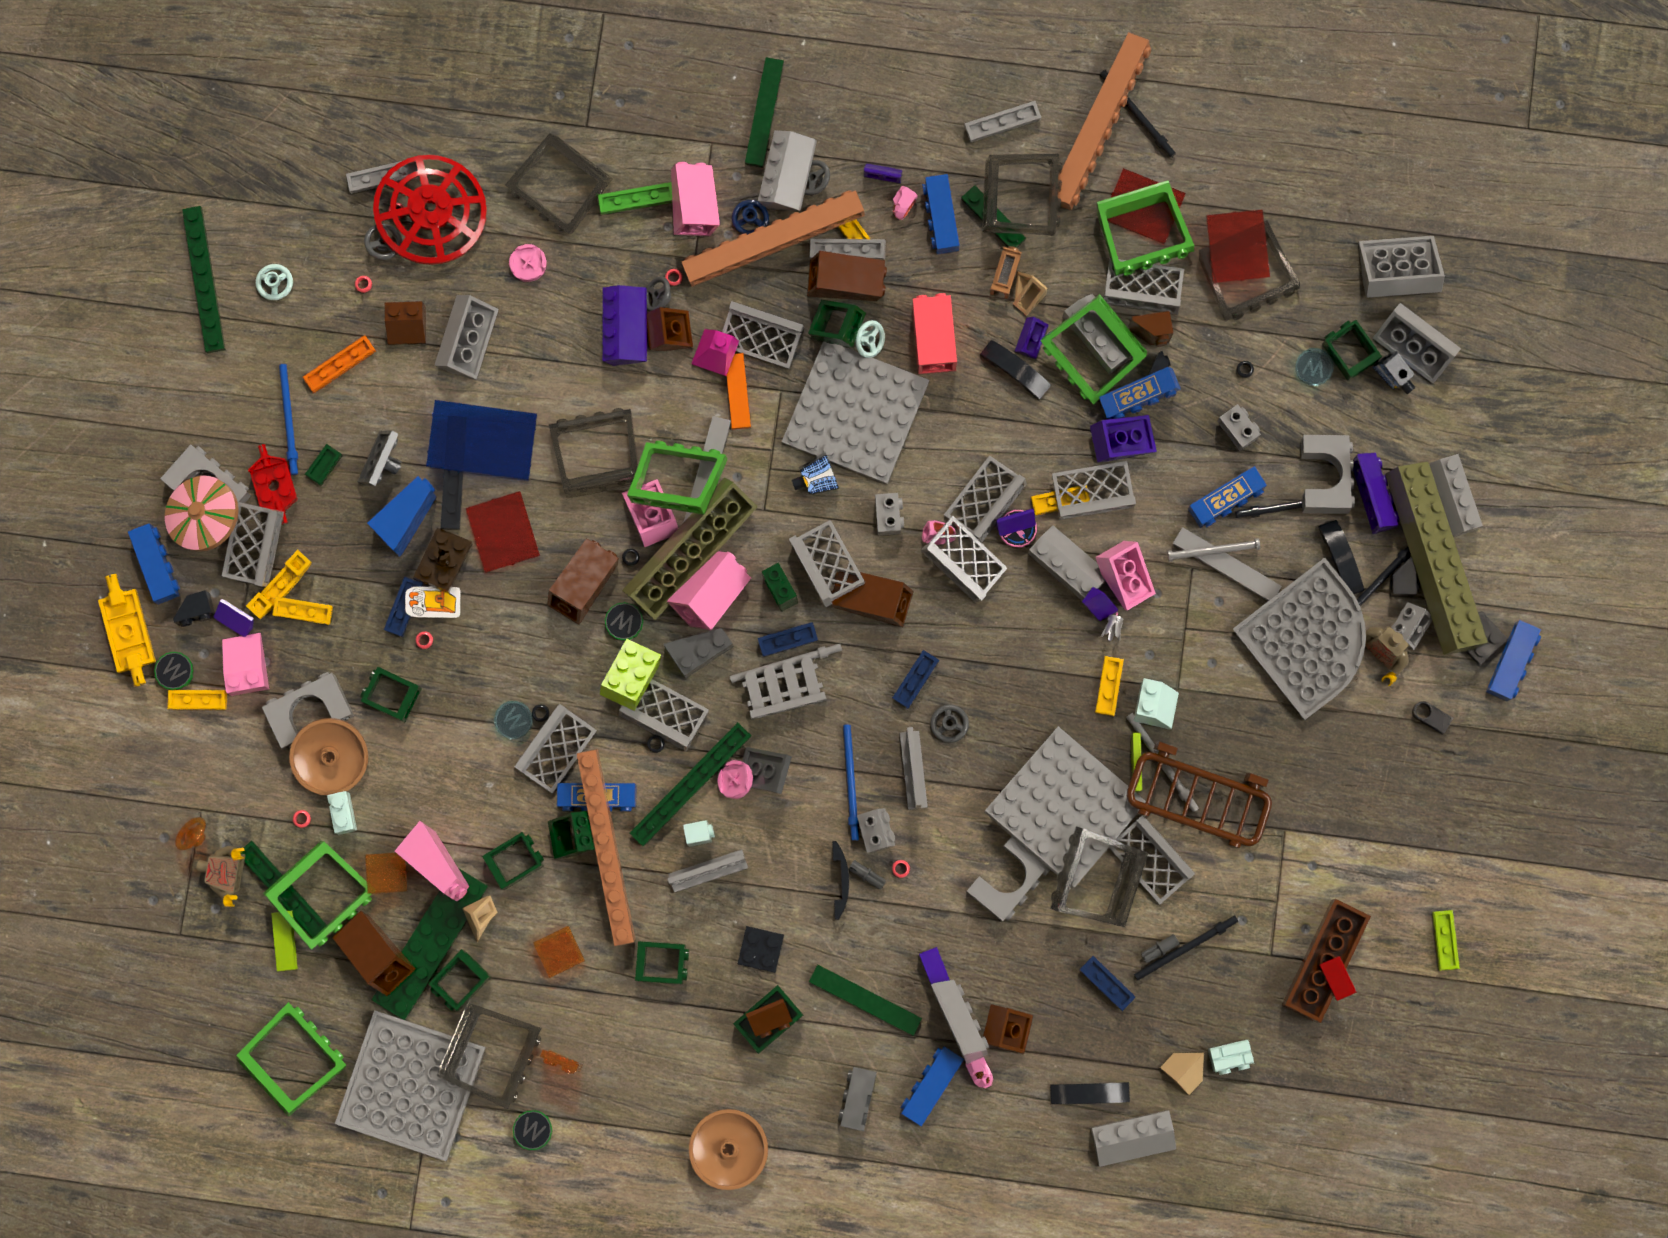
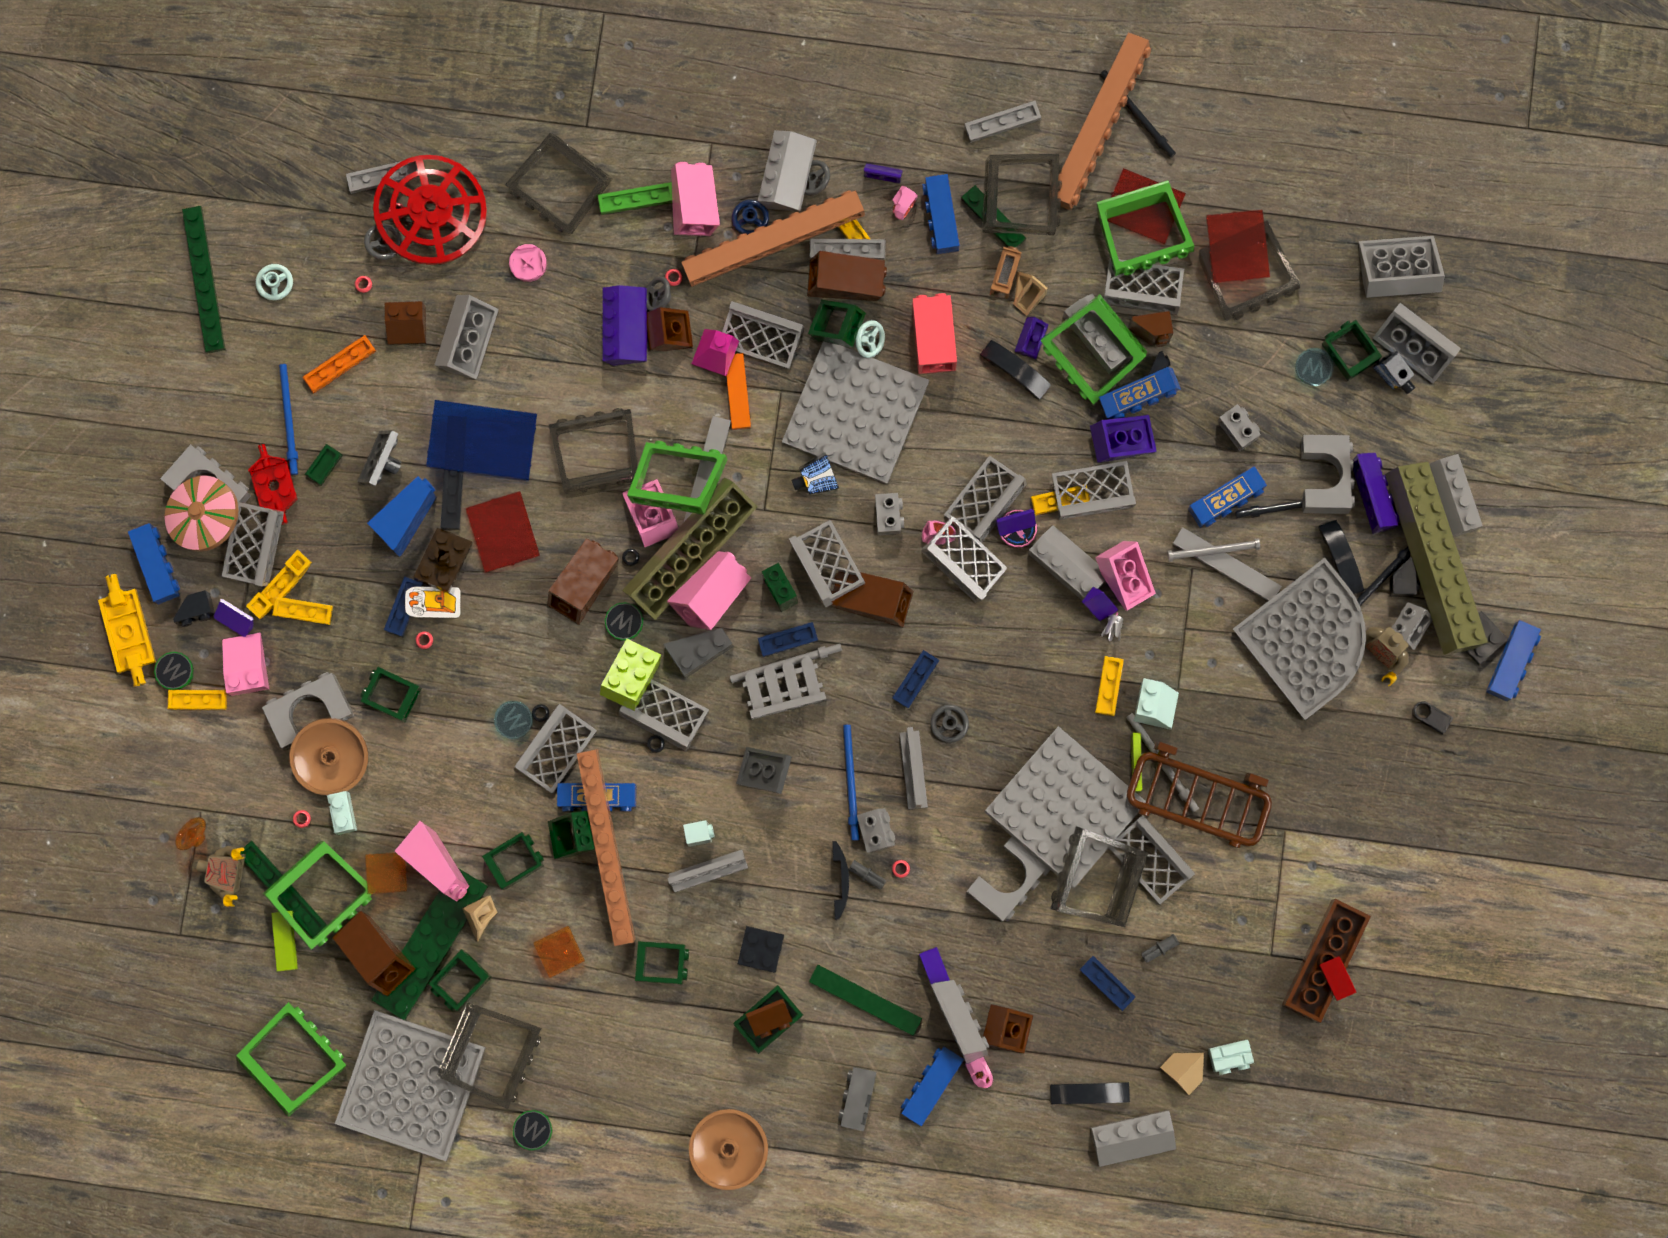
(568, 1065): clear orange plate -> none
(690, 784): dark green plate -> none
(735, 779): bright pink tile -> none
(764, 112): dark green tile -> none
(1219, 928): black bar -> none
(1245, 363): black piece -> none
(1445, 940): lime tile -> none

